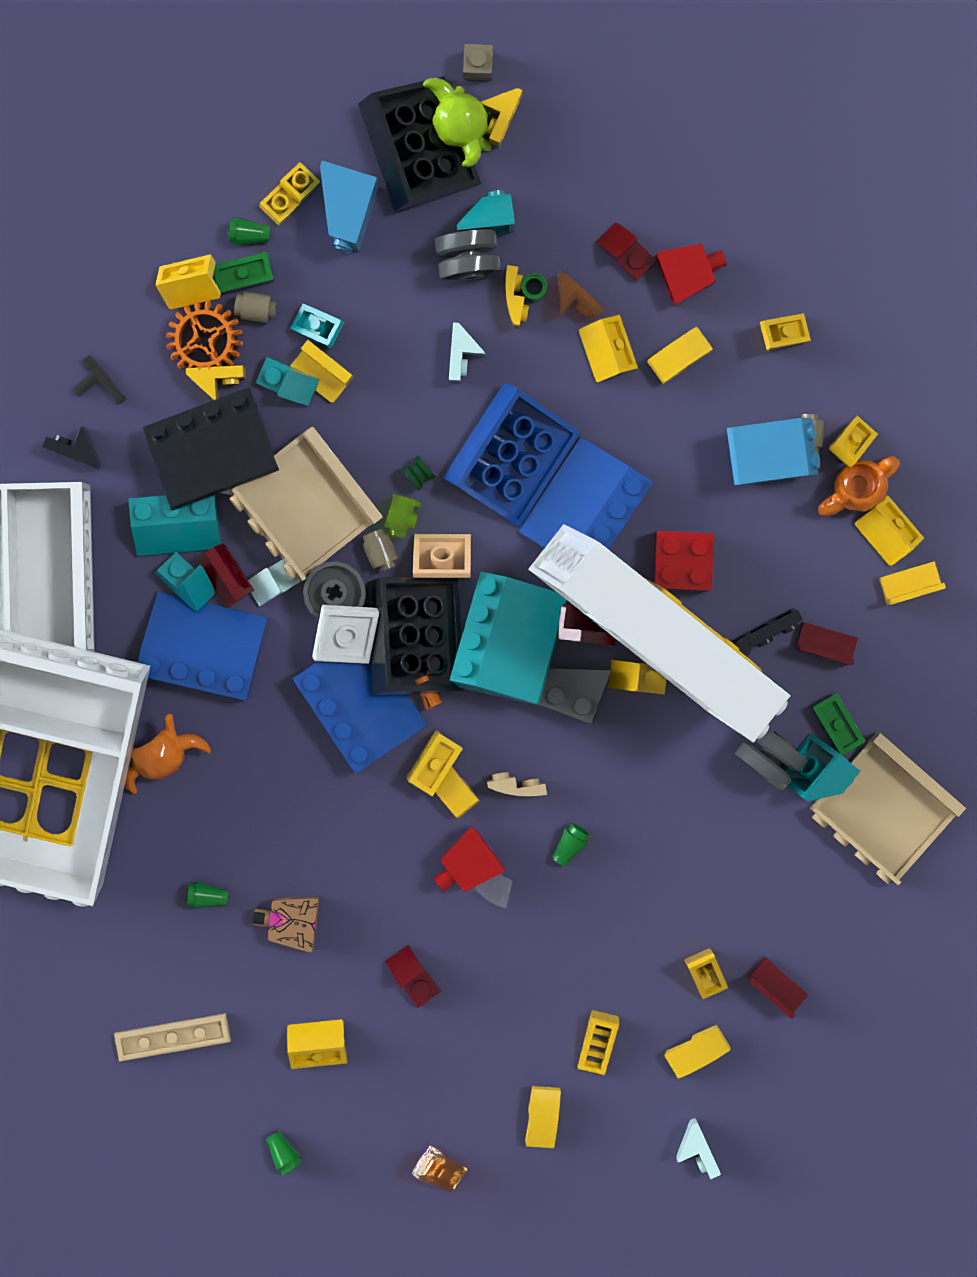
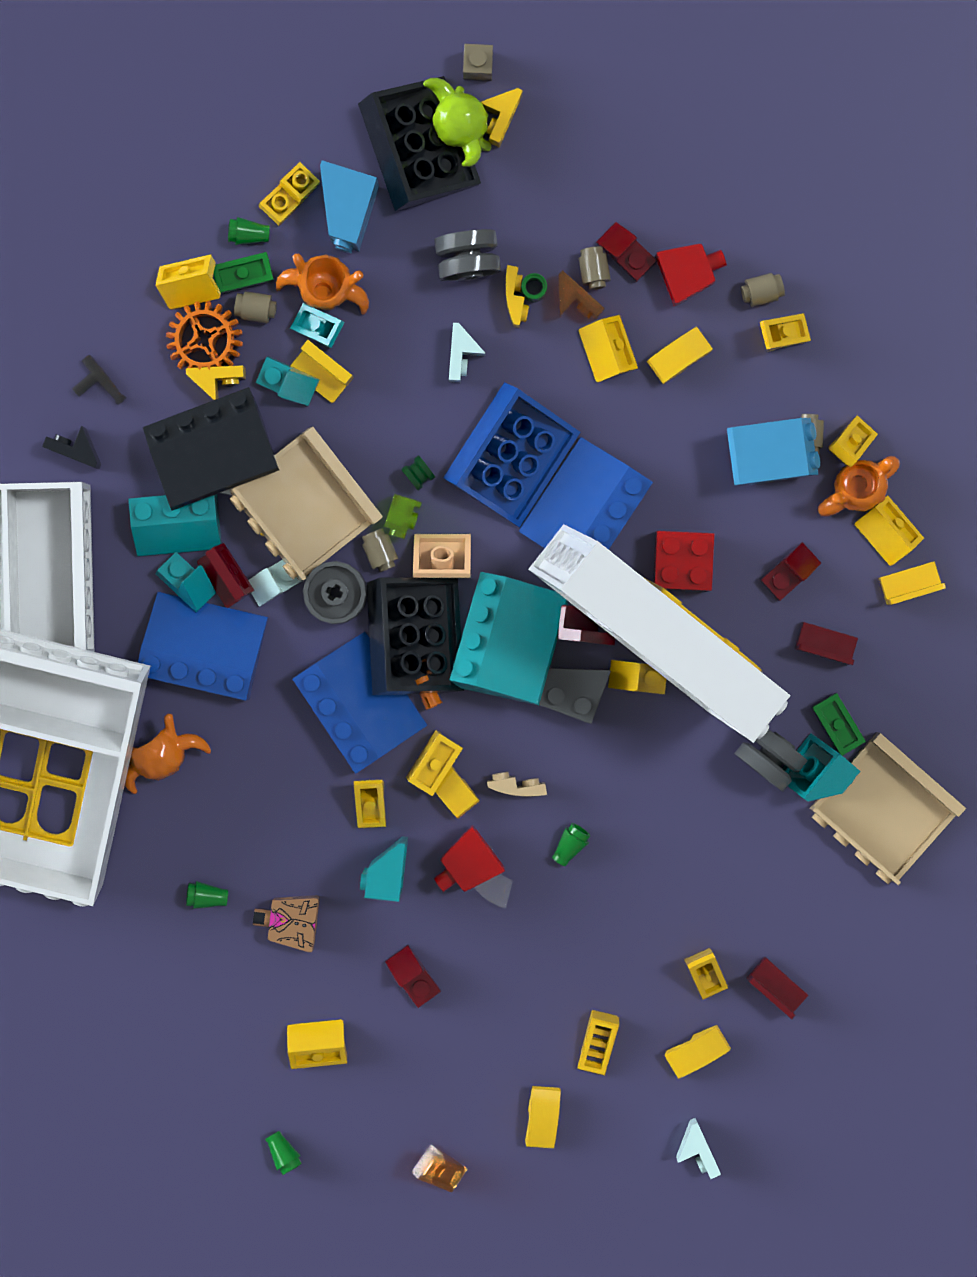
(172, 1037): tan tile -> none
(324, 282): none -> orange piece
(345, 634): white tile -> none
(370, 803): none -> yellow slope
(386, 873): none -> teal slope
(491, 213): teal slope -> none
(594, 268): none -> dark tan brick
(763, 289): none -> dark tan brick
(763, 633): black hinge -> none
(791, 571): none -> dark red slope

